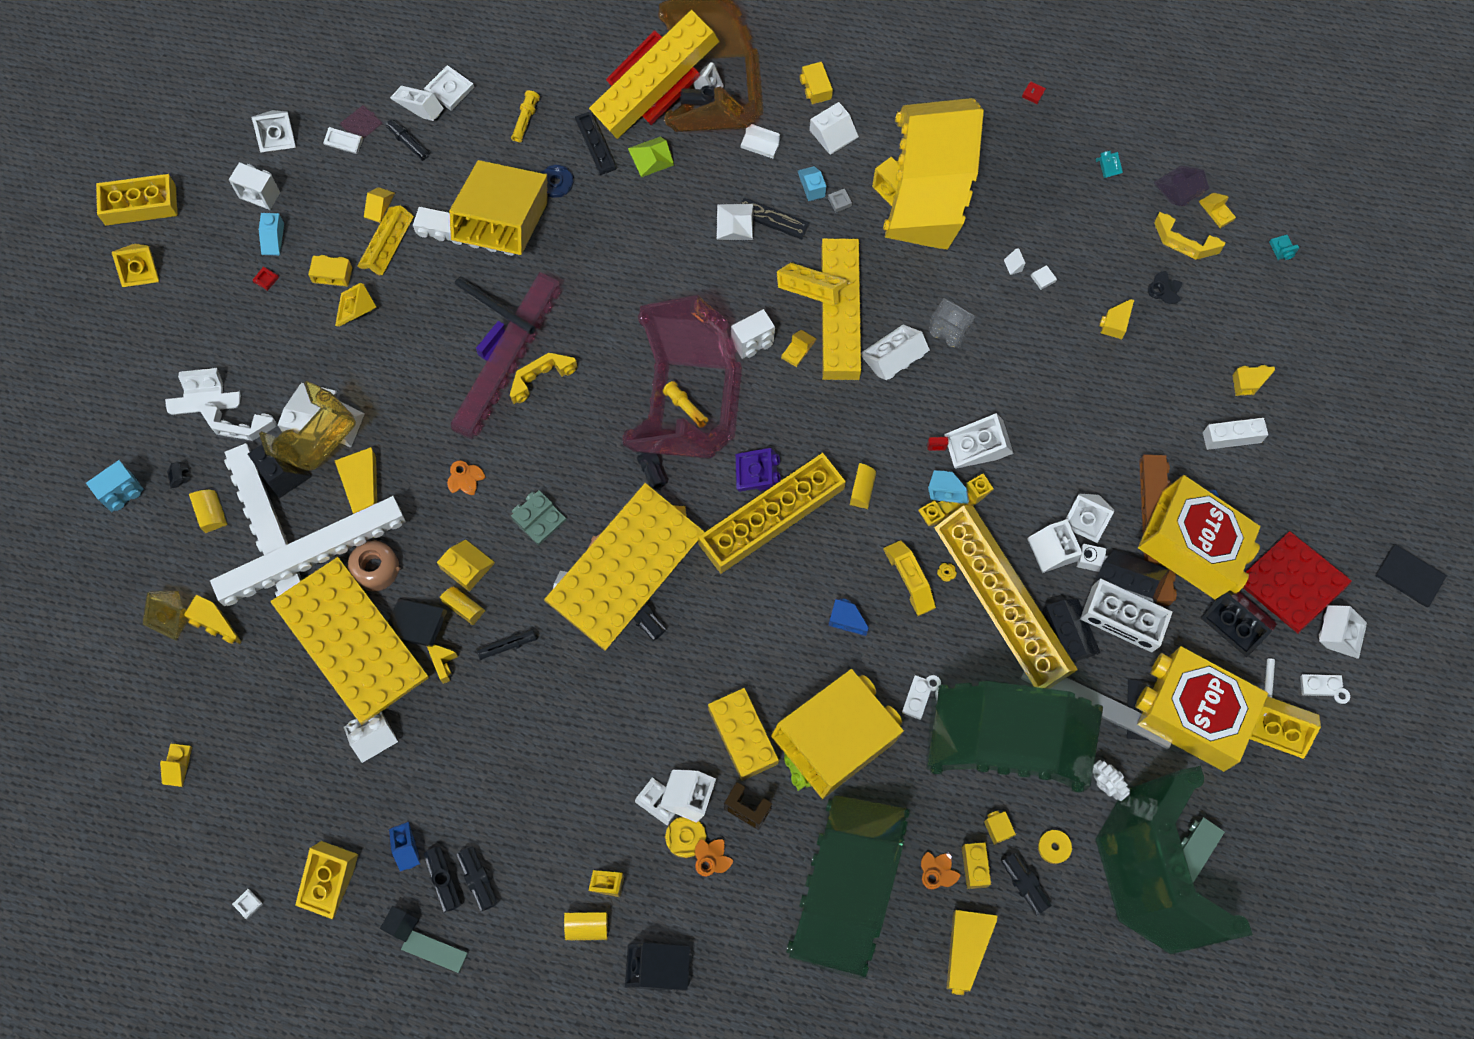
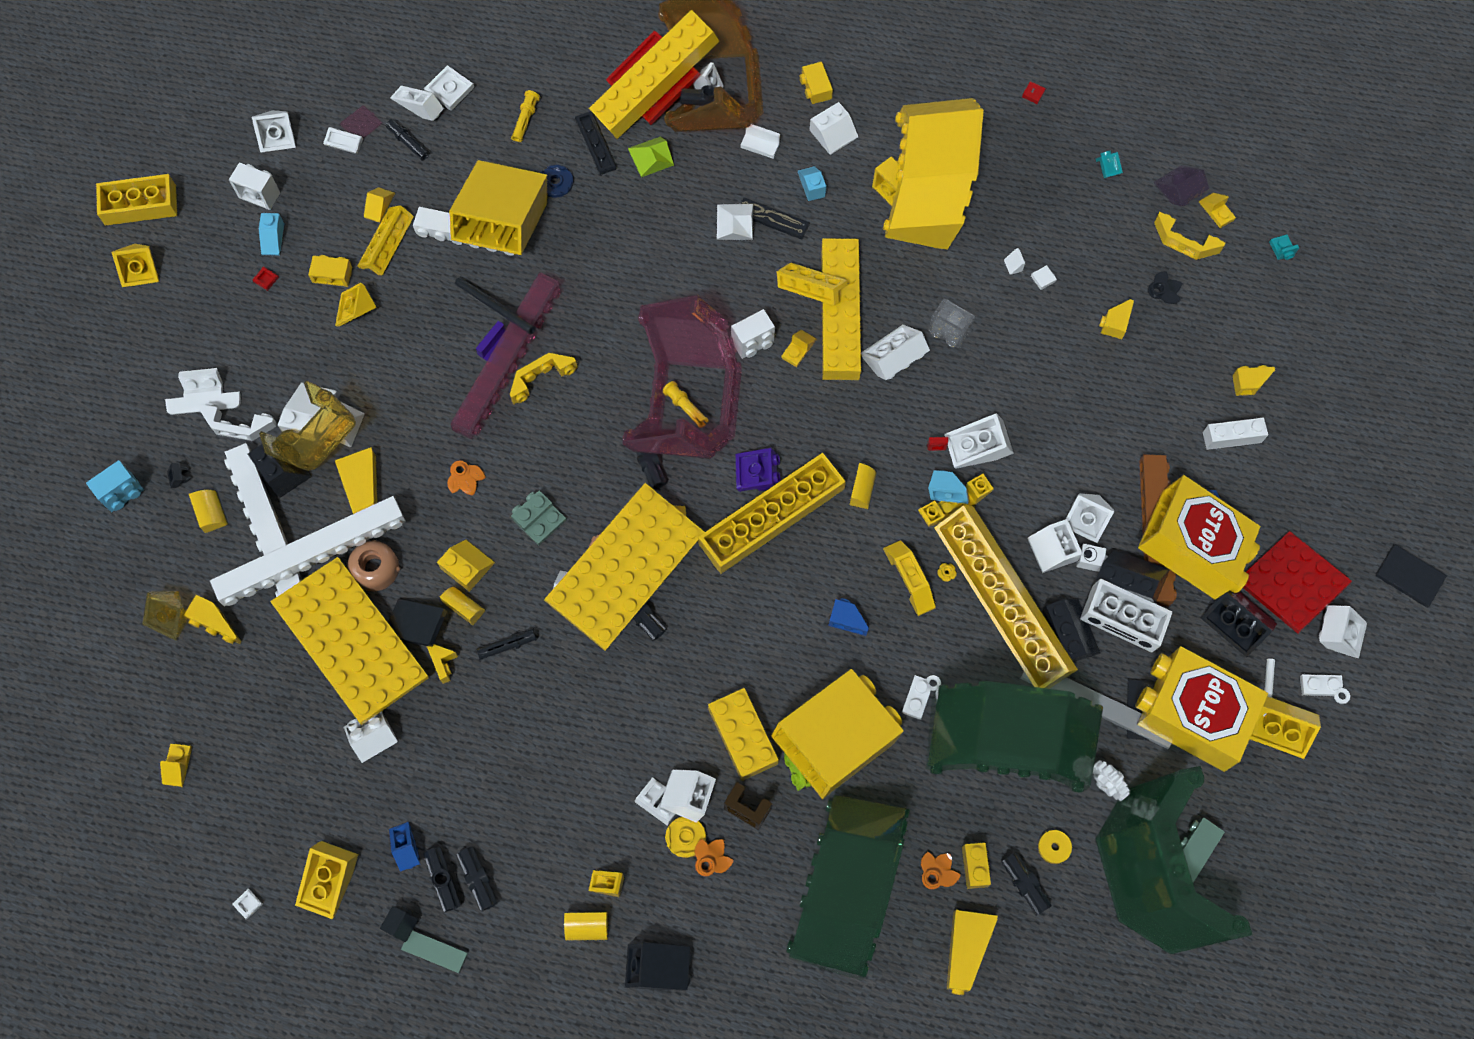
(839, 200): light grey plate -> none
(999, 827): yellow brick -> none

